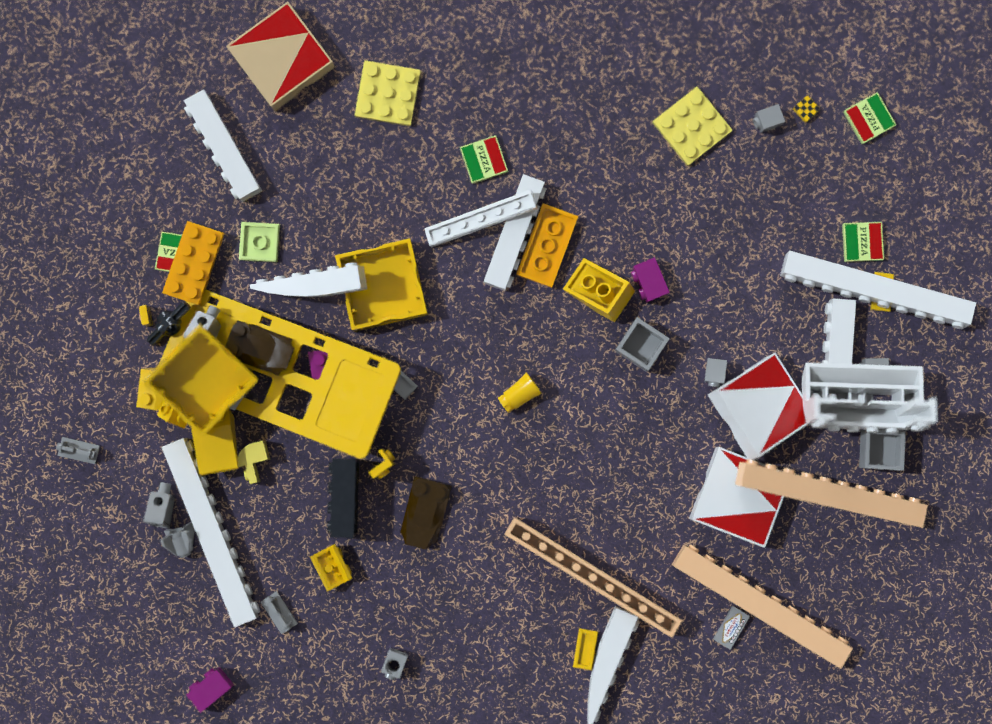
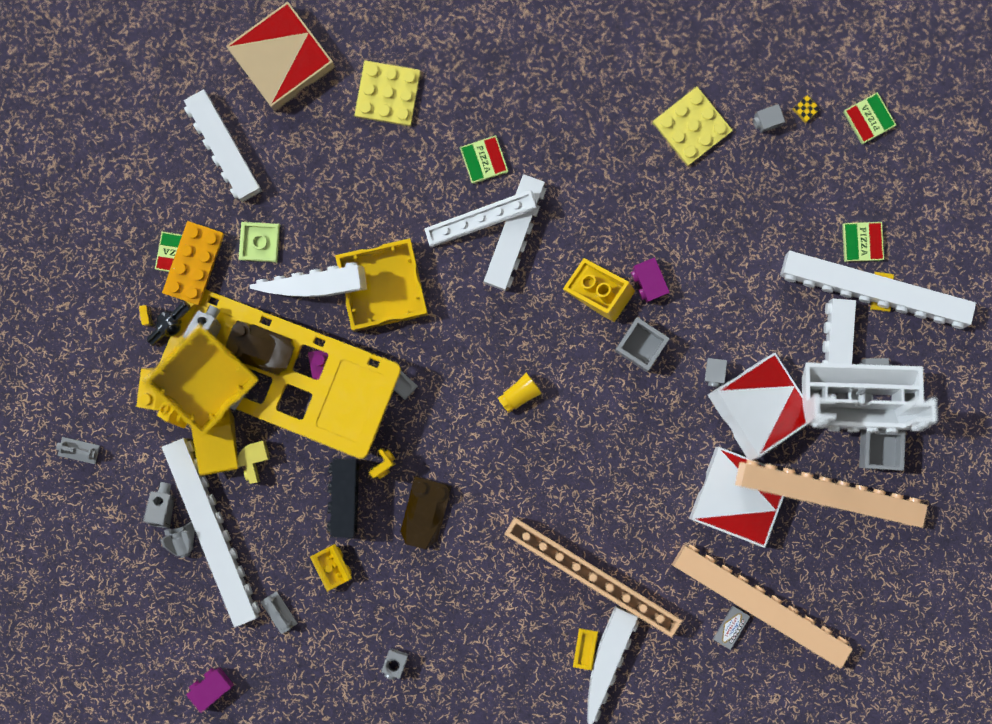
(547, 245): light orange plate -> none

